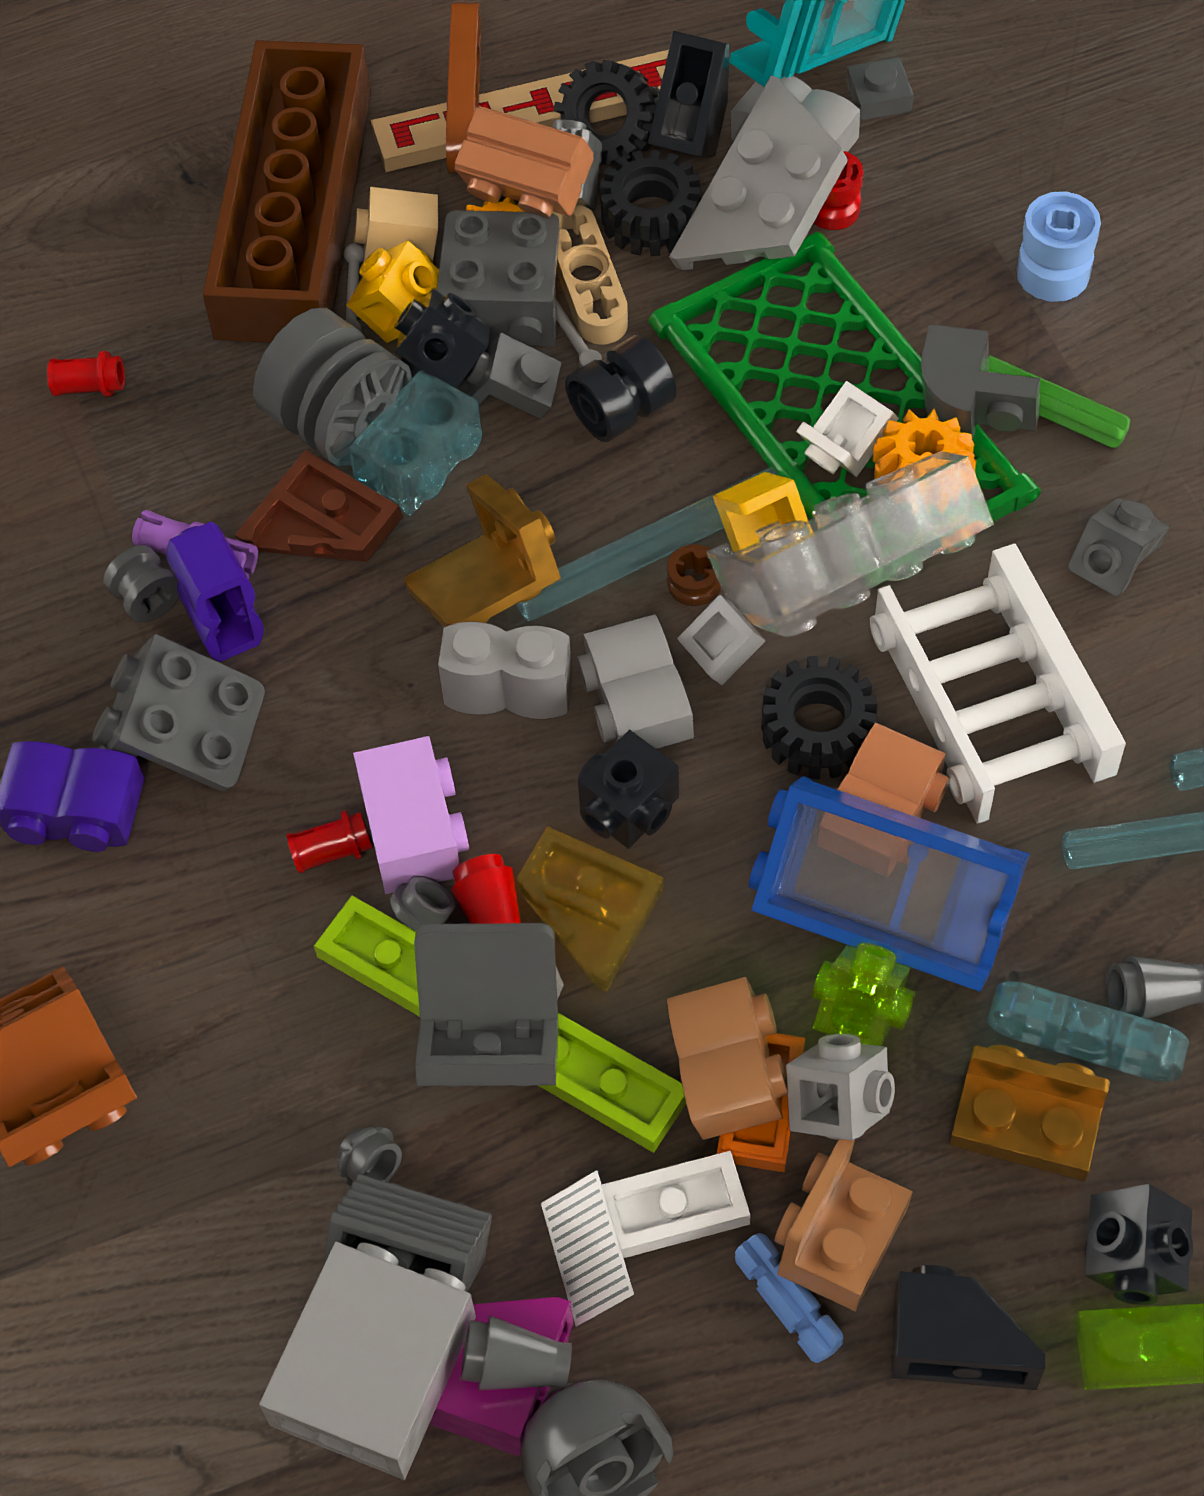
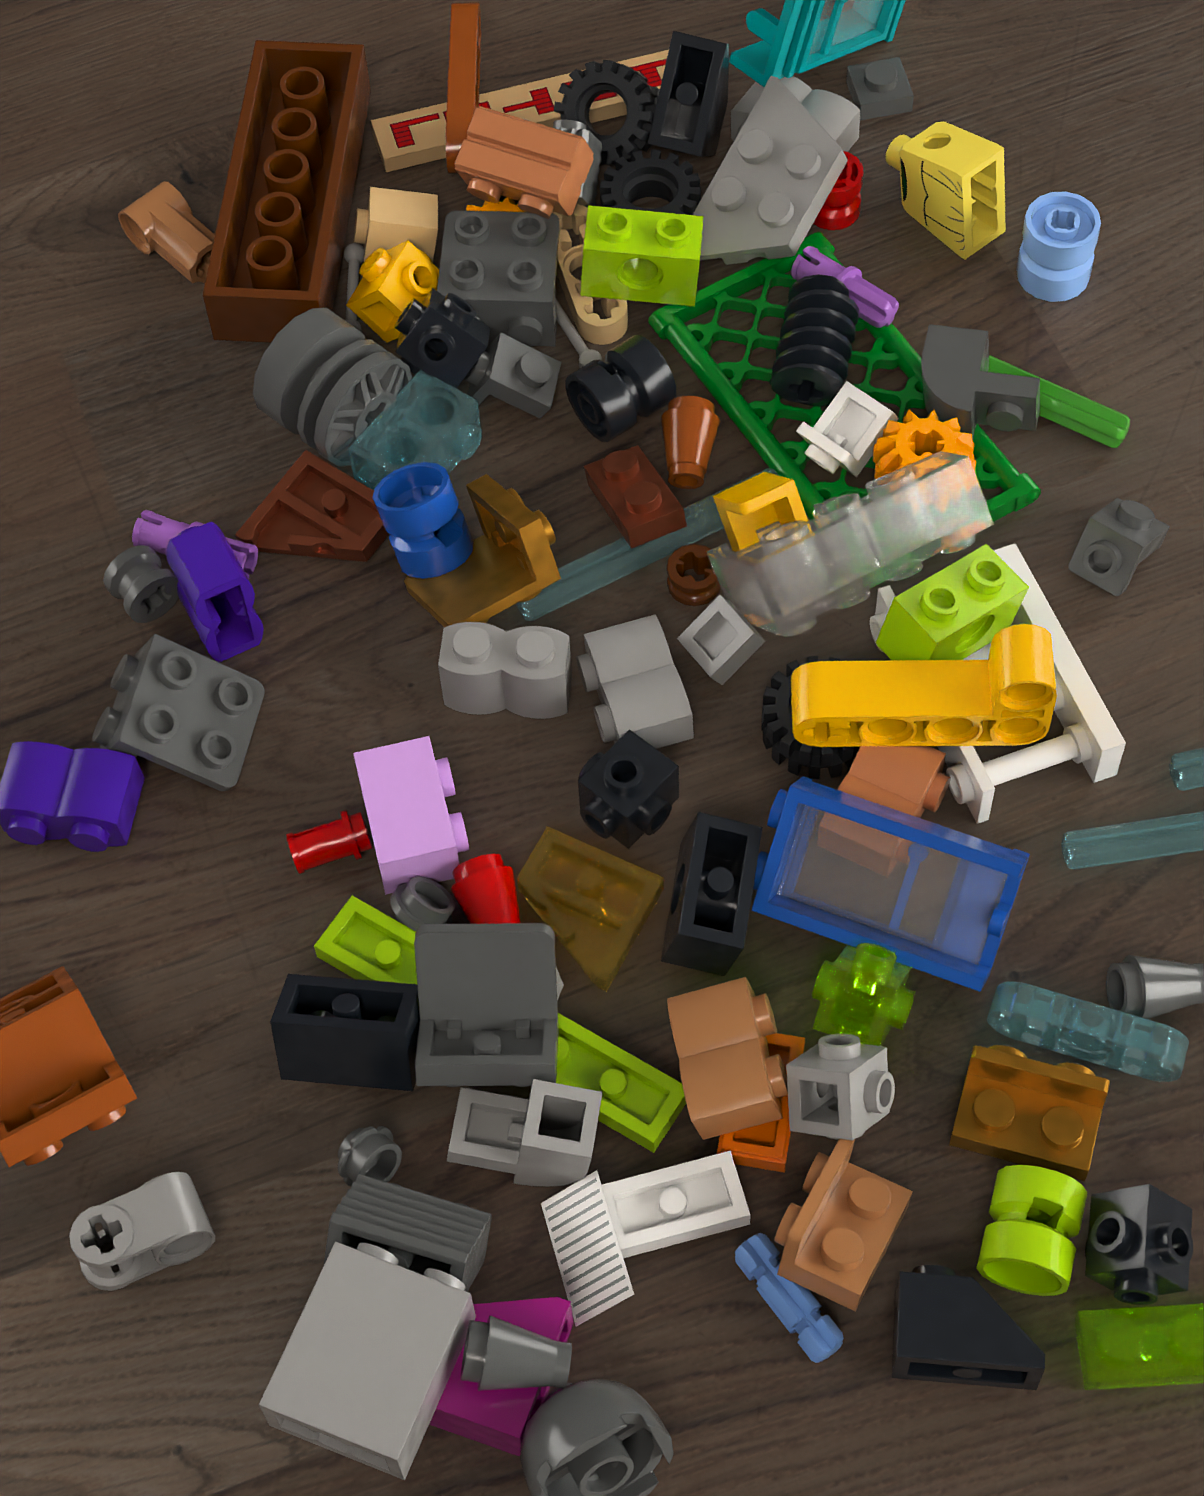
(86, 375): red pin -> none
(149, 1228): none -> light grey piece
(166, 225): none -> medium nougat piece
(347, 1032): none -> black brick
(423, 520): none -> blue wheel
(536, 1139): none -> light grey brick
(635, 496): none -> copper plate
(641, 255): none -> lime brick
(688, 437): none -> dark orange cone
(712, 894): none -> black brick
(815, 341): none -> black piece
(873, 303): none -> medium lavender axle
(930, 701): none -> yellow beam
(952, 185): none -> light yellow torso
(953, 610): none -> lime brick
(1030, 1240): none -> lime wheel

